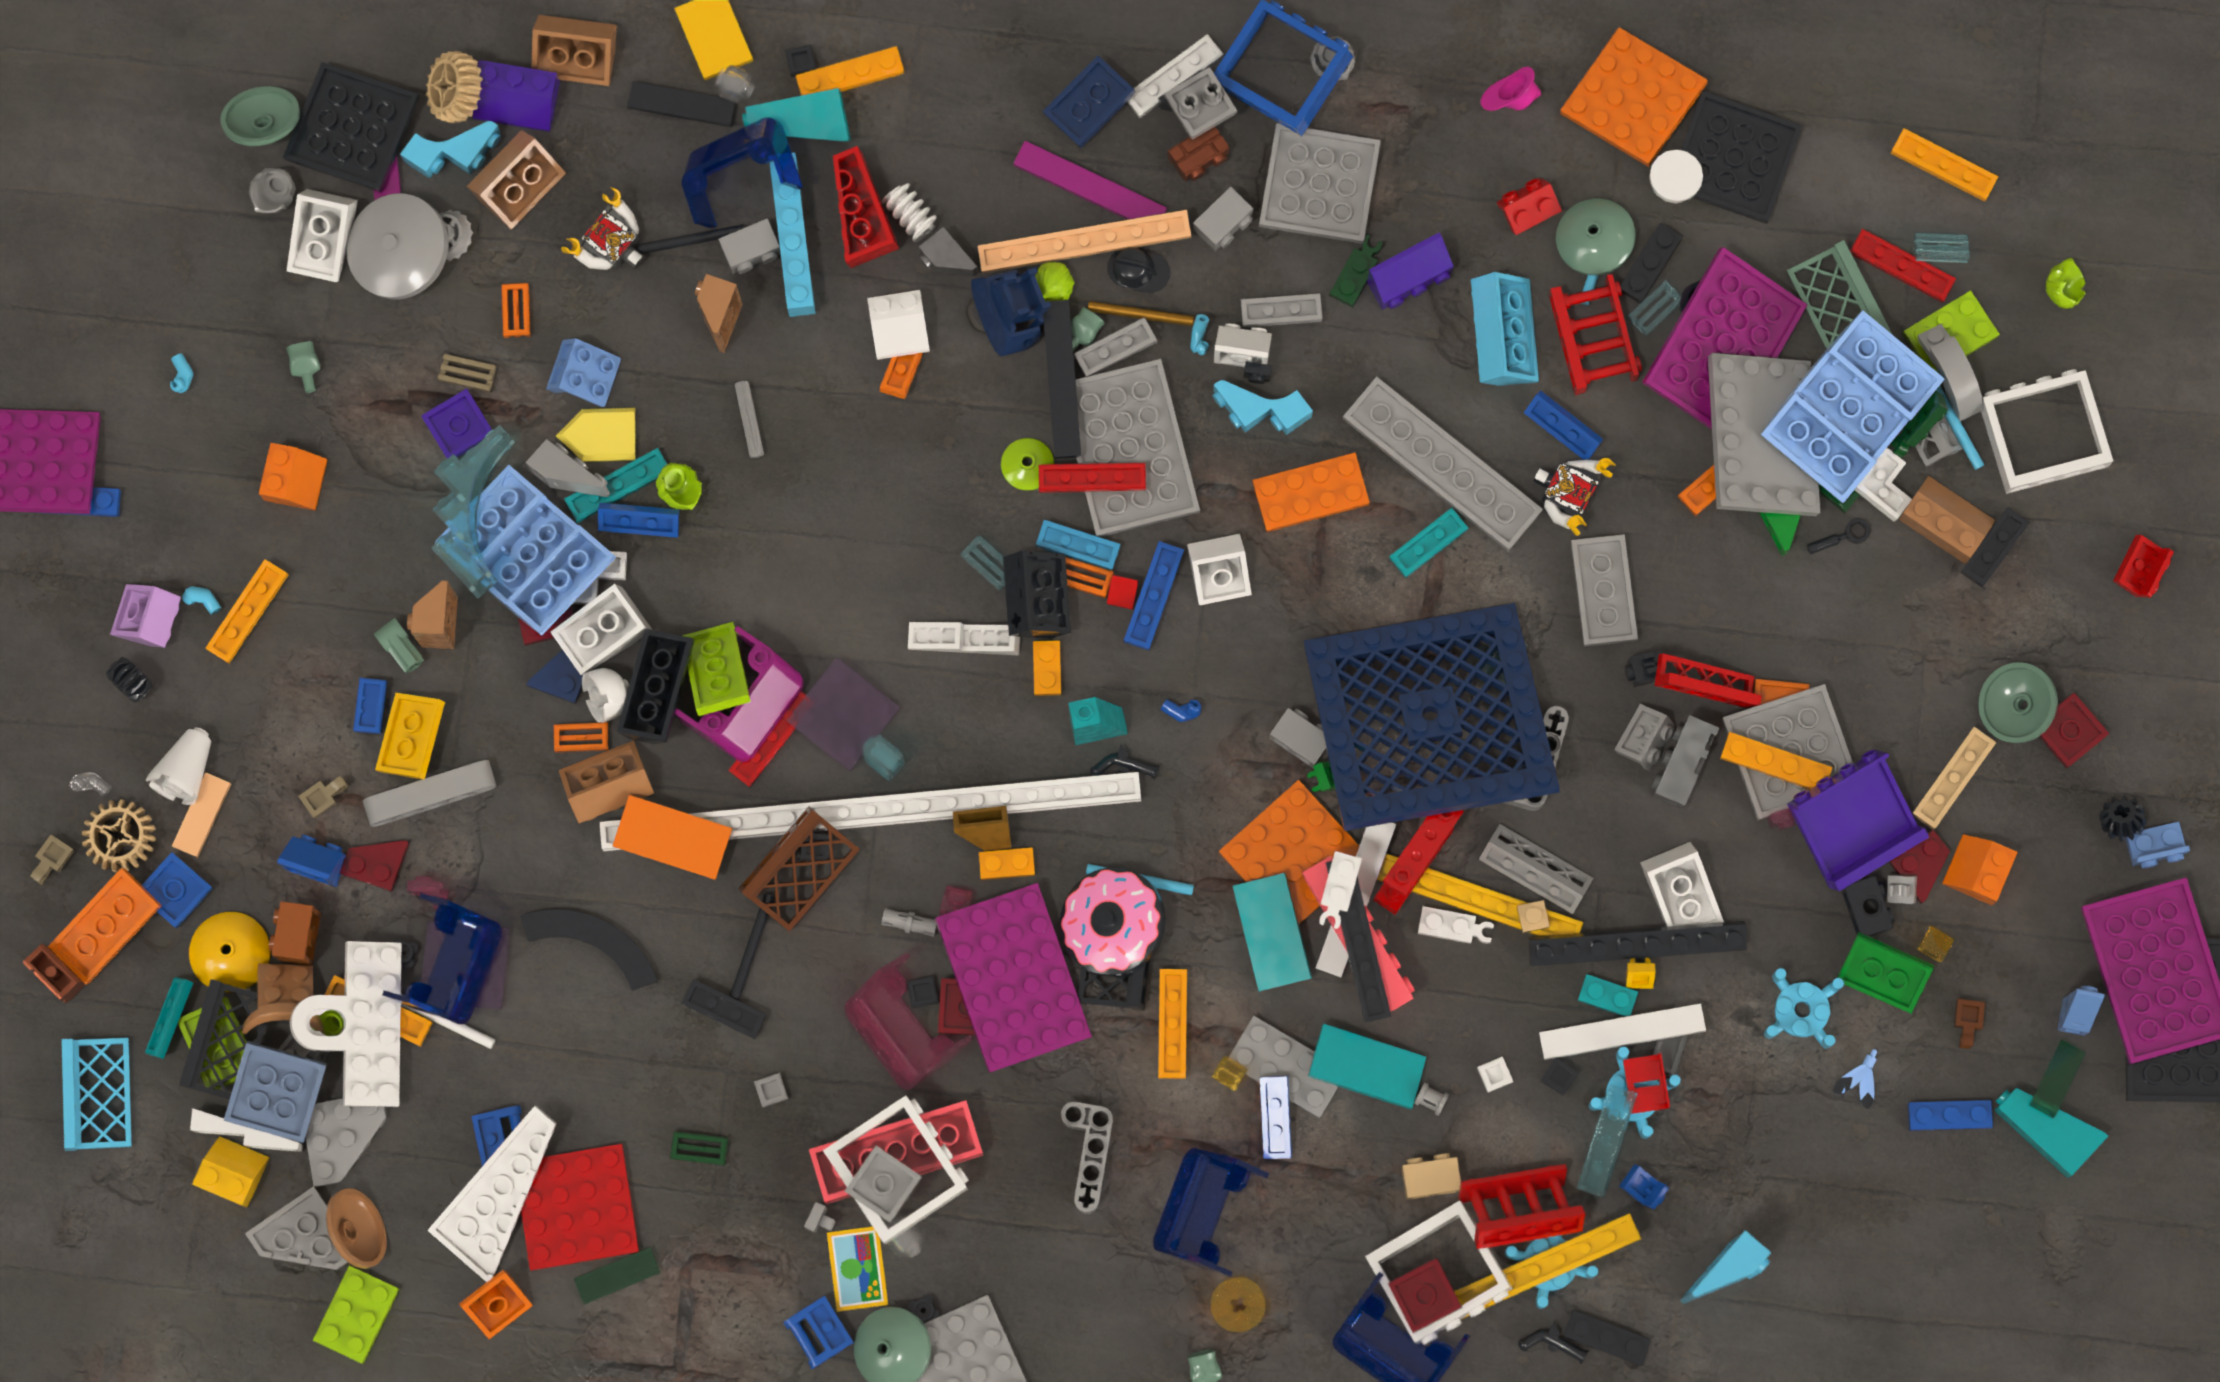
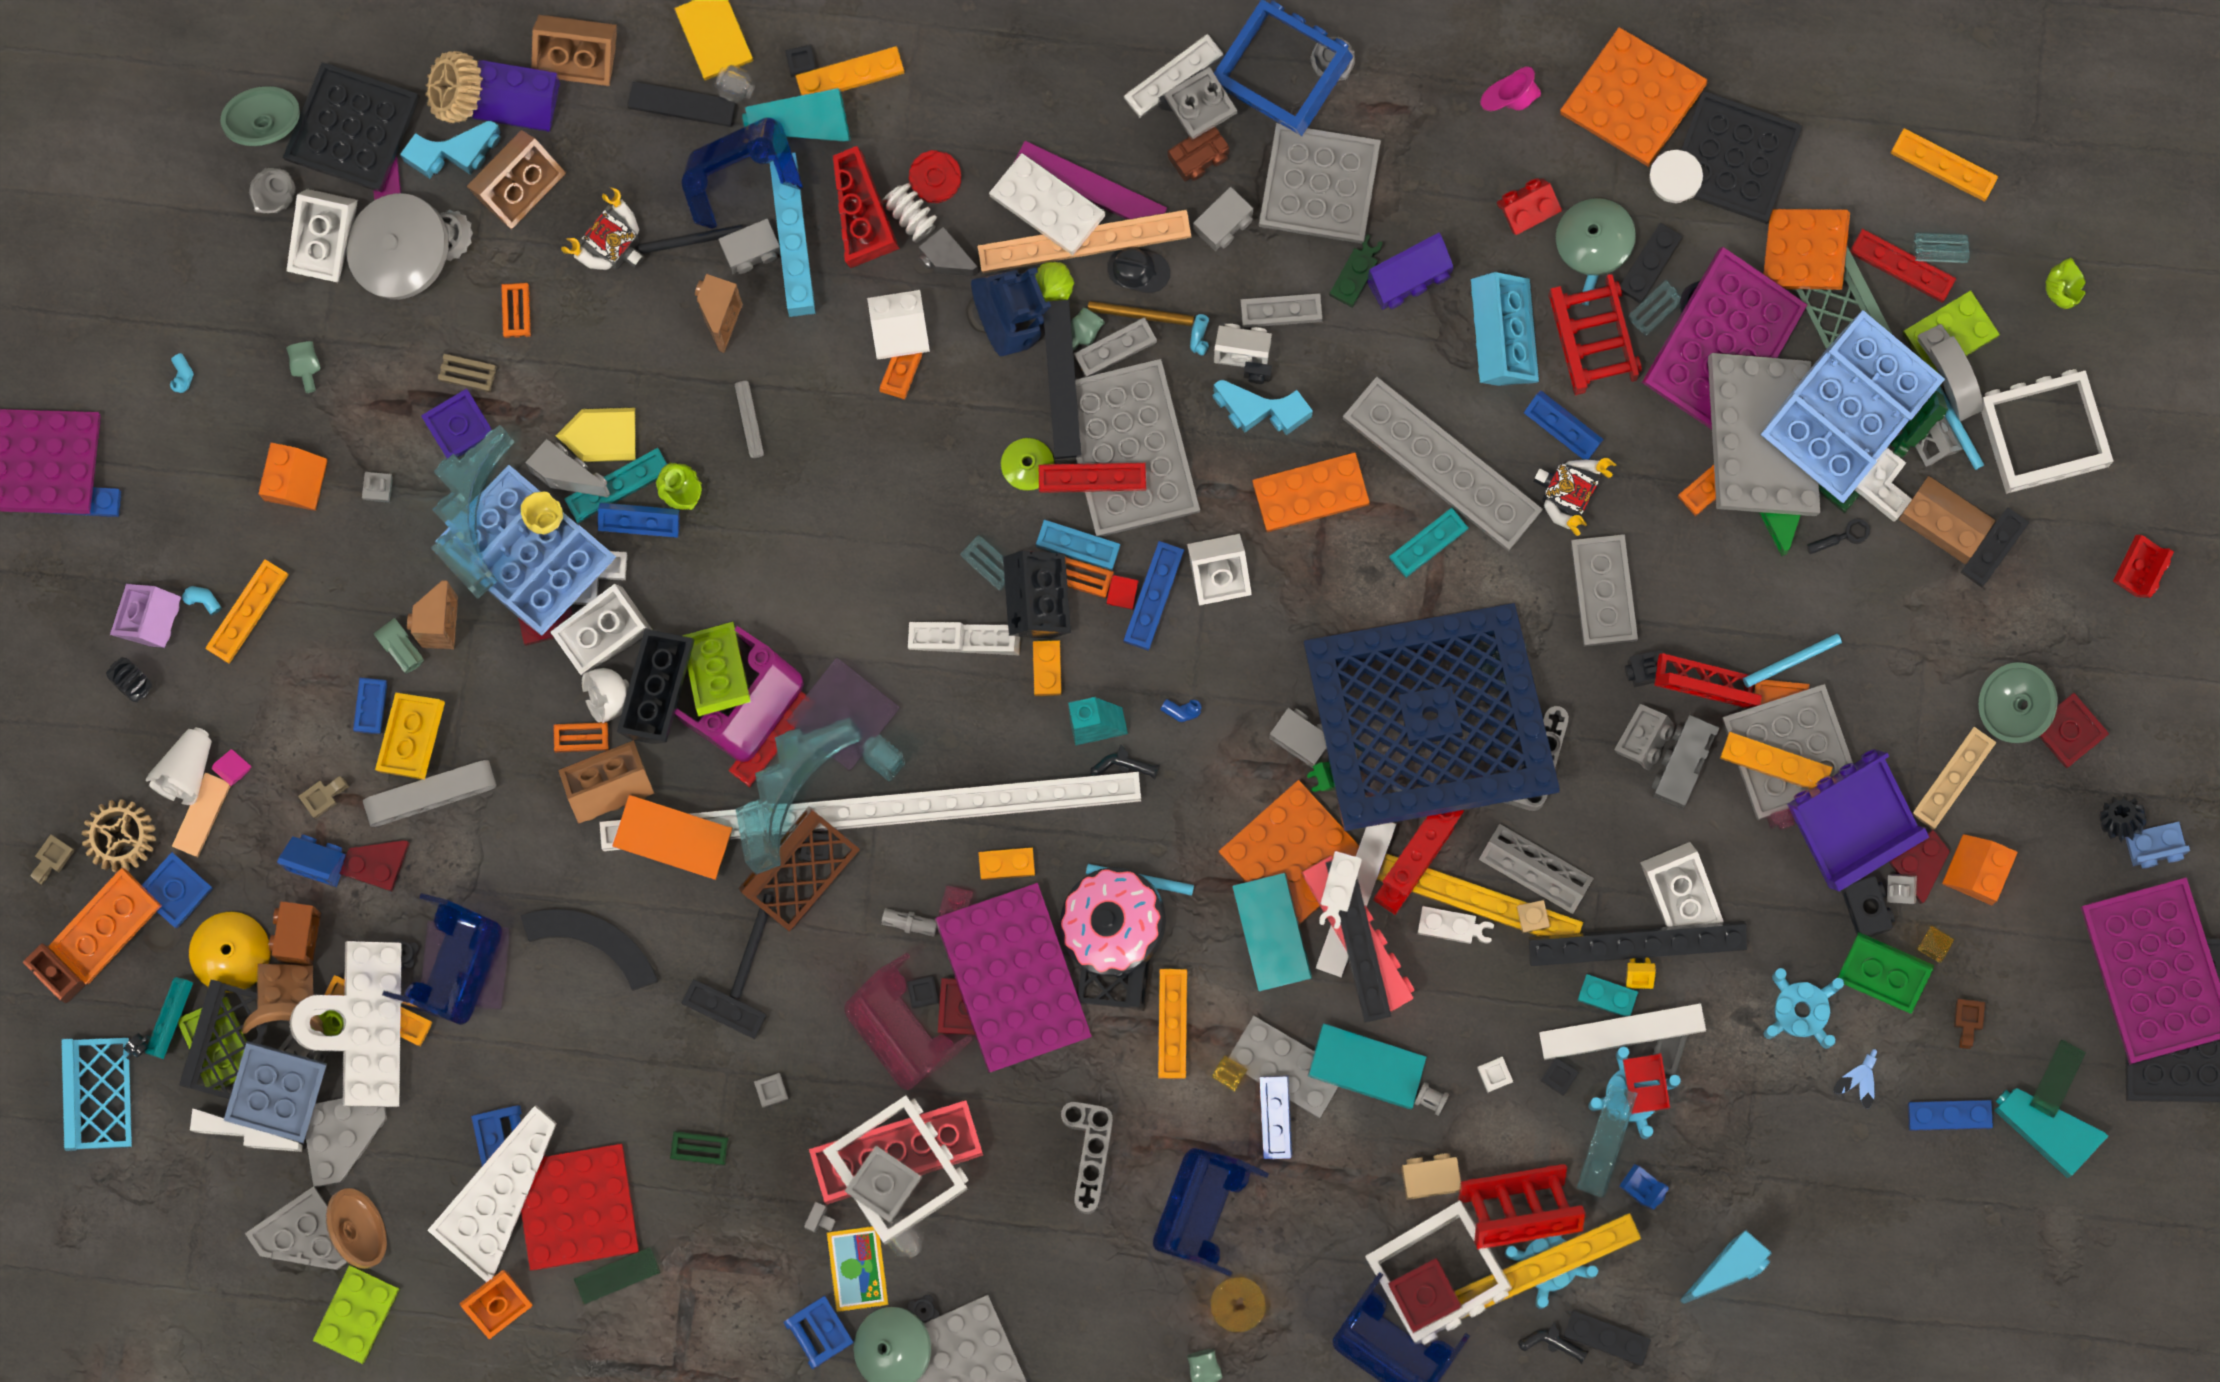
(89, 781): clear arm -> none
(136, 1046): none -> black plate
(231, 767): none -> dark pink tile
(231, 1171): yellow slope -> none
(377, 487): none -> light grey tile
(427, 886): clear pink bracket -> none
(463, 1029): white bar -> none
(541, 513): none -> light yellow hair
(558, 679): dark blue wing -> none
(584, 371): medium blue bracket -> none
(799, 756): none -> clear light blue arch
(935, 176): none -> red tile
(984, 827): pearl gold slope -> none
(1047, 204): none -> white plate
(1089, 102): dark blue plate -> none
(1792, 660): none -> medium azure bar
(1807, 248): none -> orange plate
(2080, 1010): medium blue slope -> none

